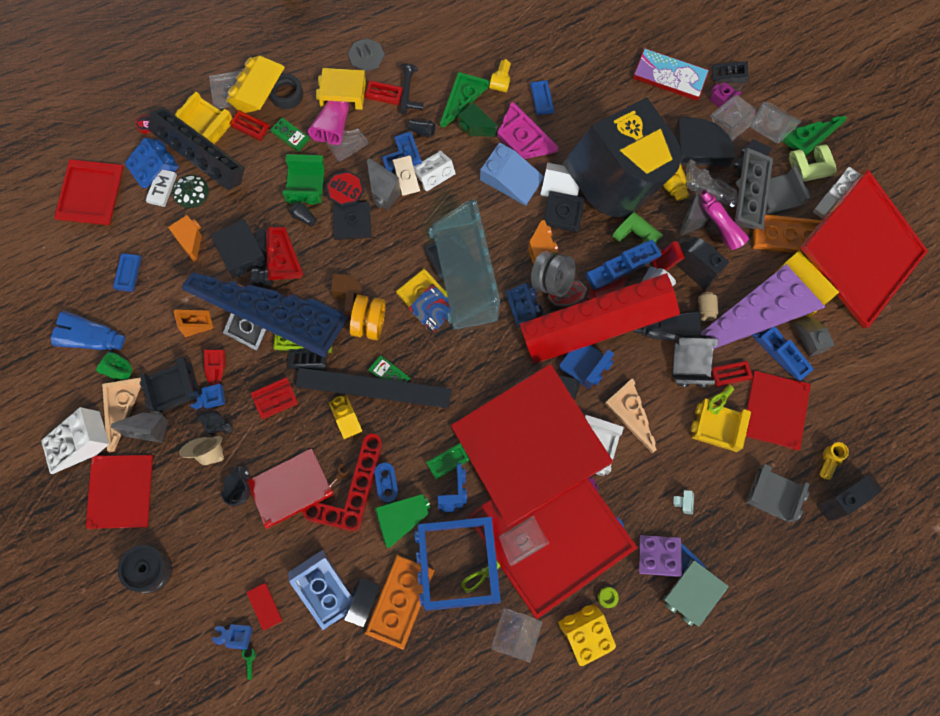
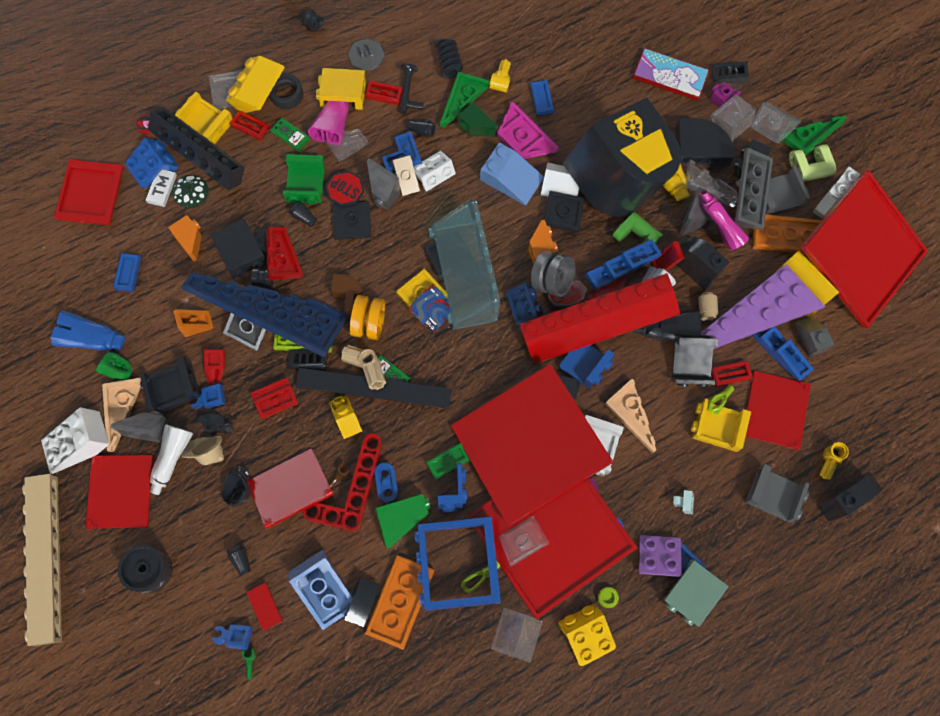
(42, 560): none -> tan brick
(173, 443): none -> white piece
(239, 559): none -> black cone
(312, 20): none -> black wheel
(361, 358): none -> tan piece
(449, 58): none -> black piece

